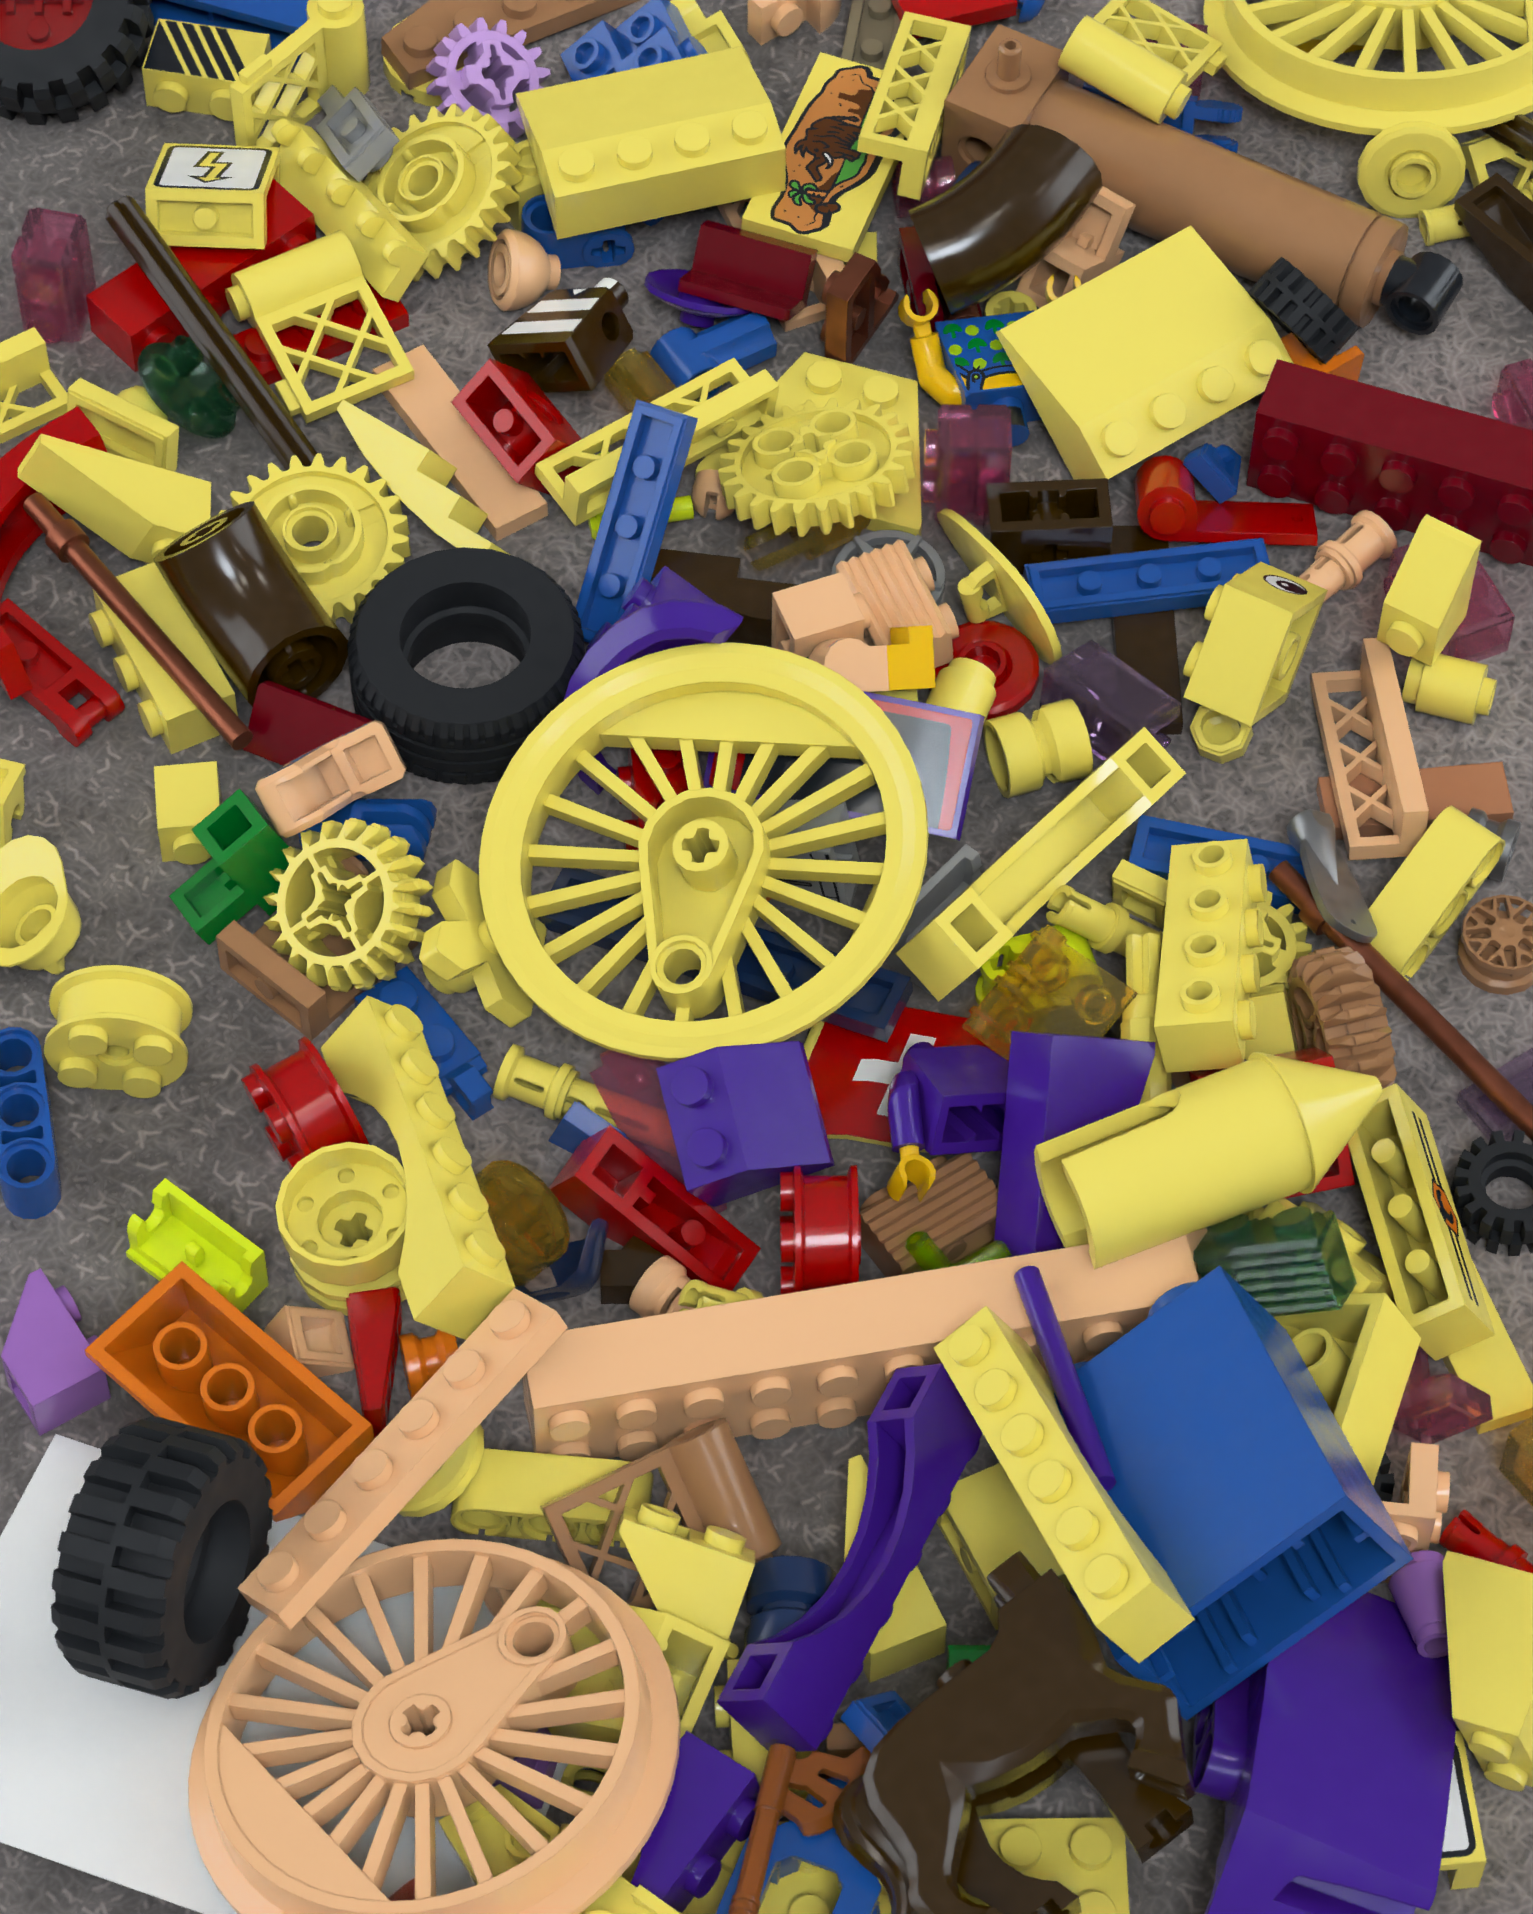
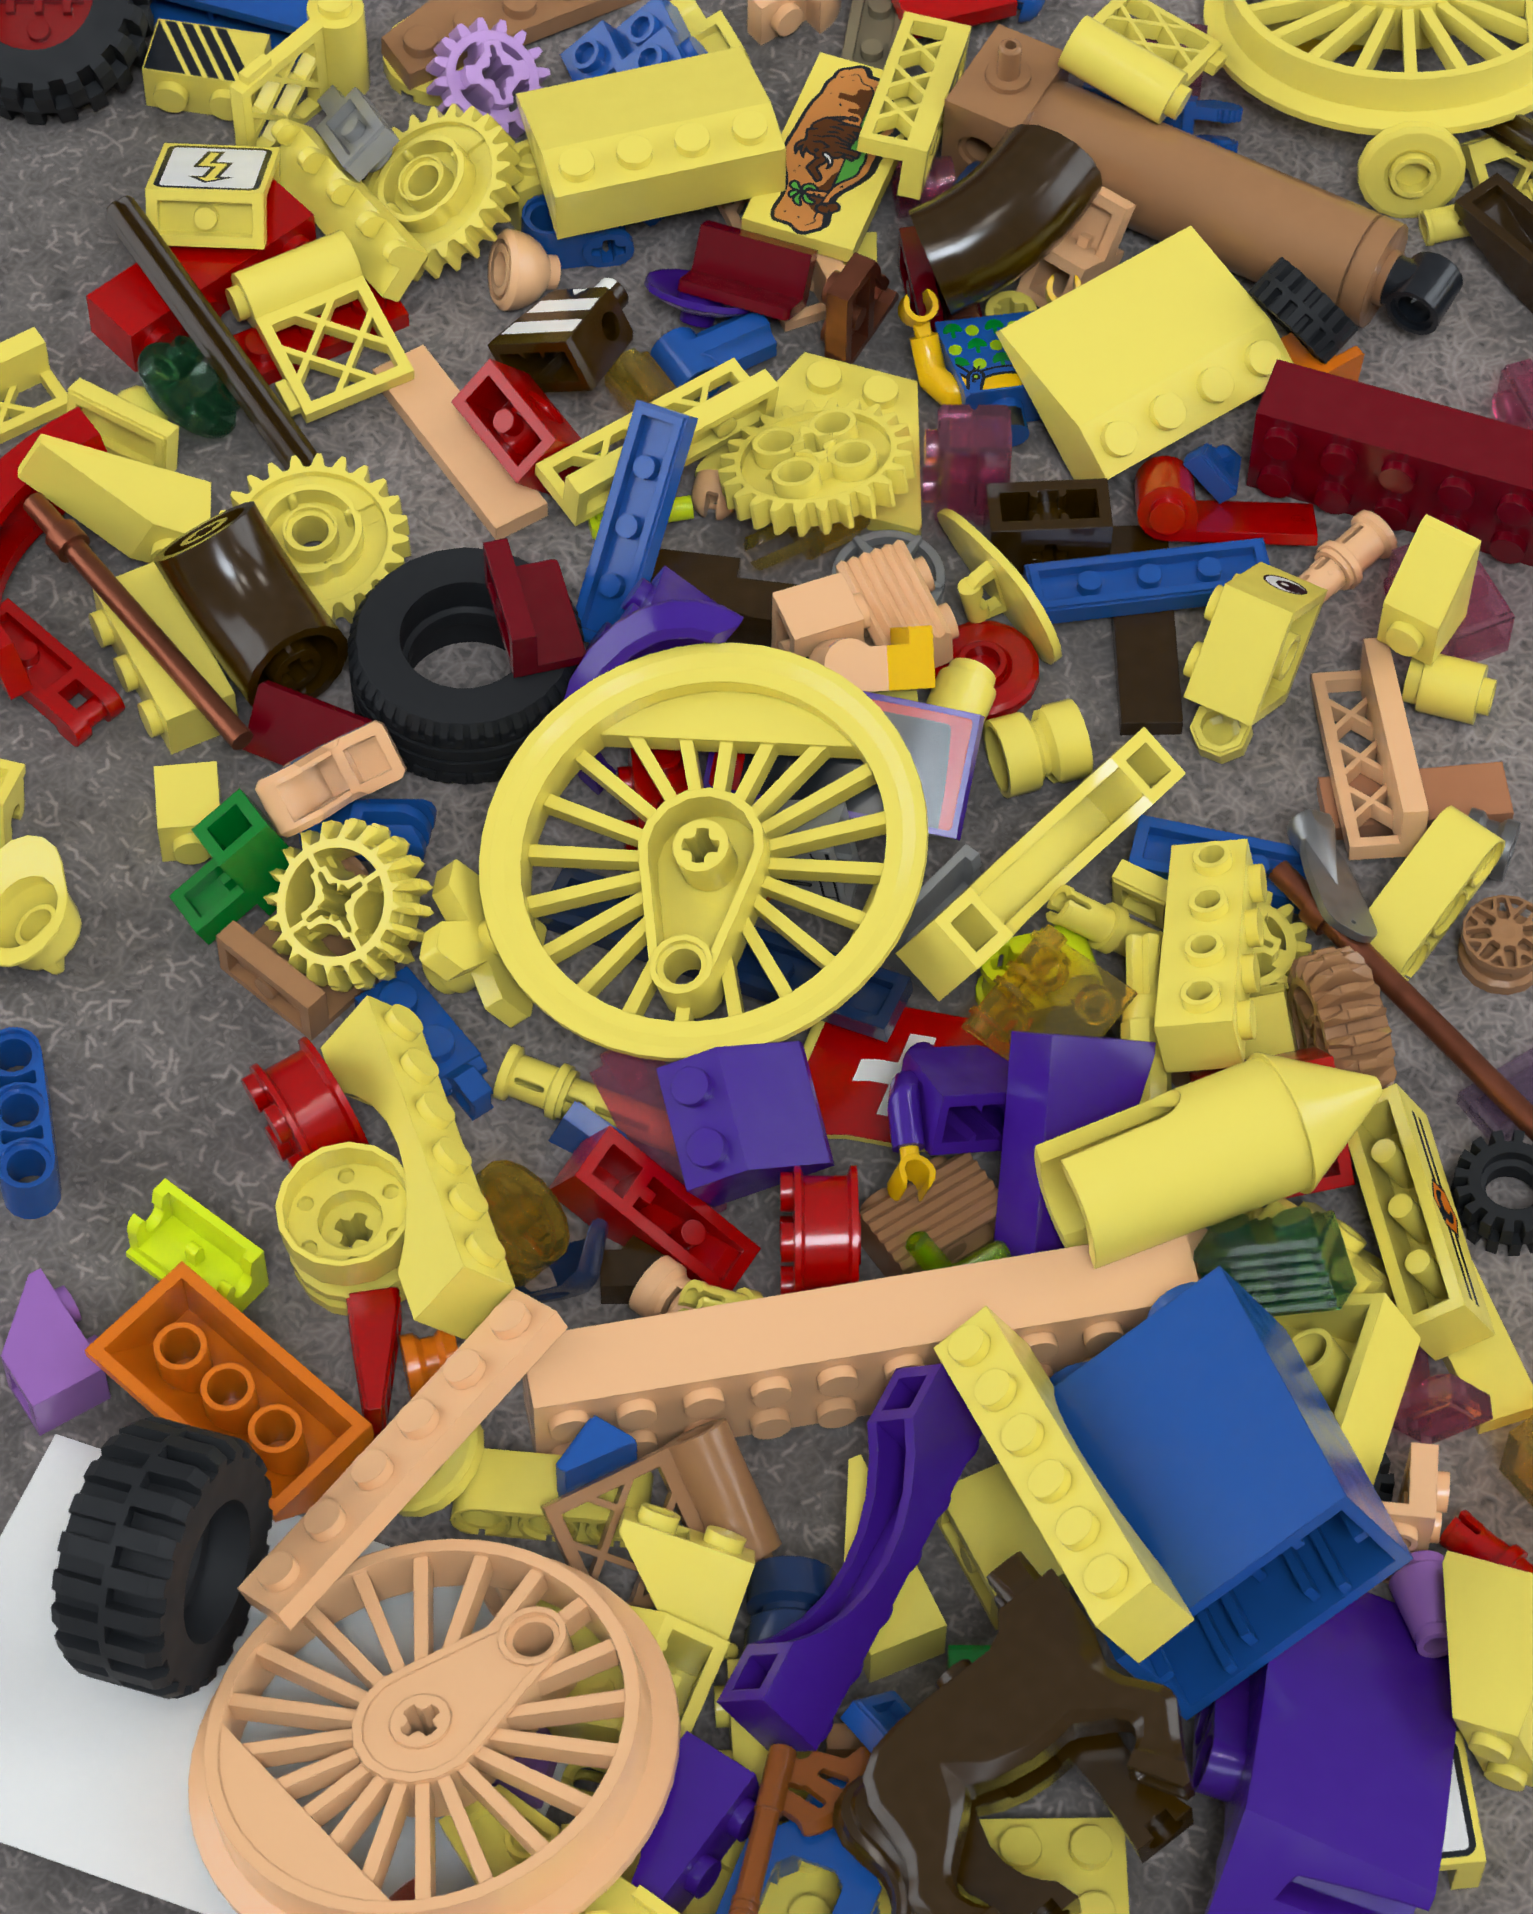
(54, 274): clear pink brick -> none
(118, 1030): light yellow wheel -> none
(314, 1338): light nougat slope -> none
(417, 479): light yellow slope -> none
(532, 612): none -> dark red panel
(592, 1454): none -> blue slope
(1063, 1373): dark purple bar -> none
(1110, 697): clear purple hinge -> none

